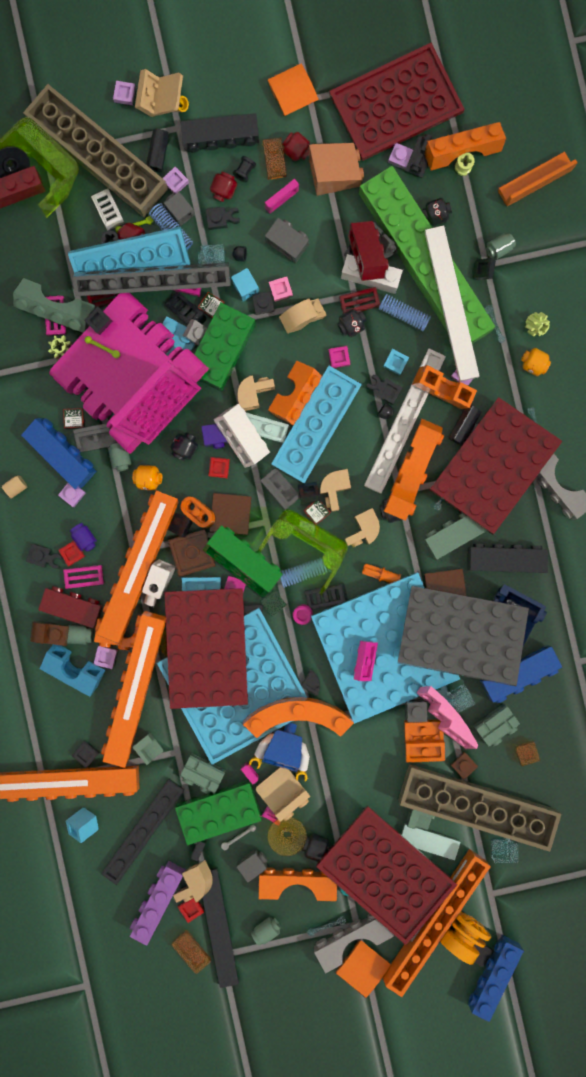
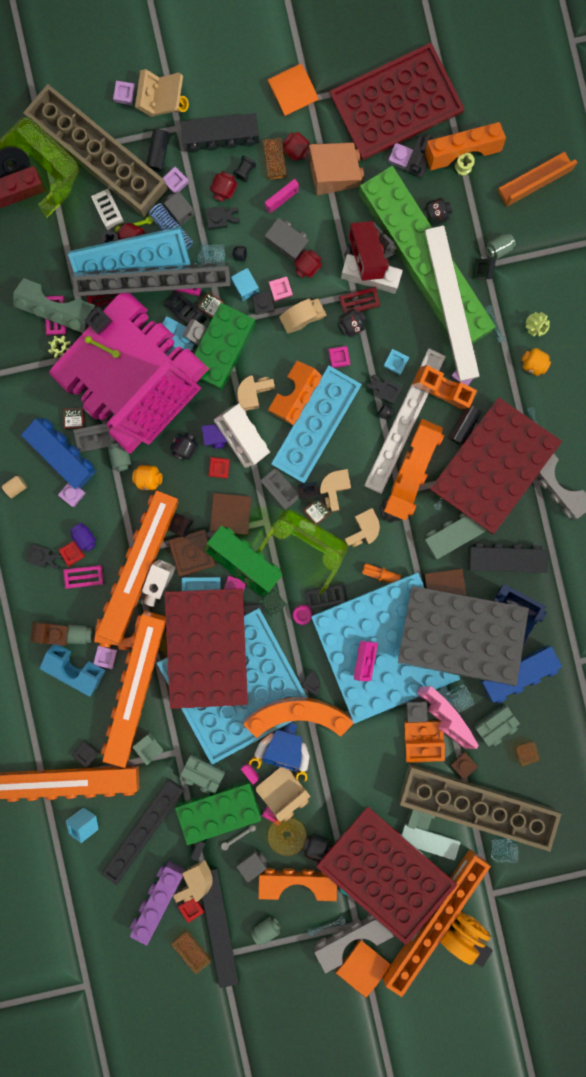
(71, 606): dark red brick -> none
(198, 513): orange plate -> none
(269, 428): light aqua tile -> none
(301, 571): piece -> none
(307, 264): none -> dark red head
(407, 314): light blue piece -> none
(495, 978): blue brick -> none

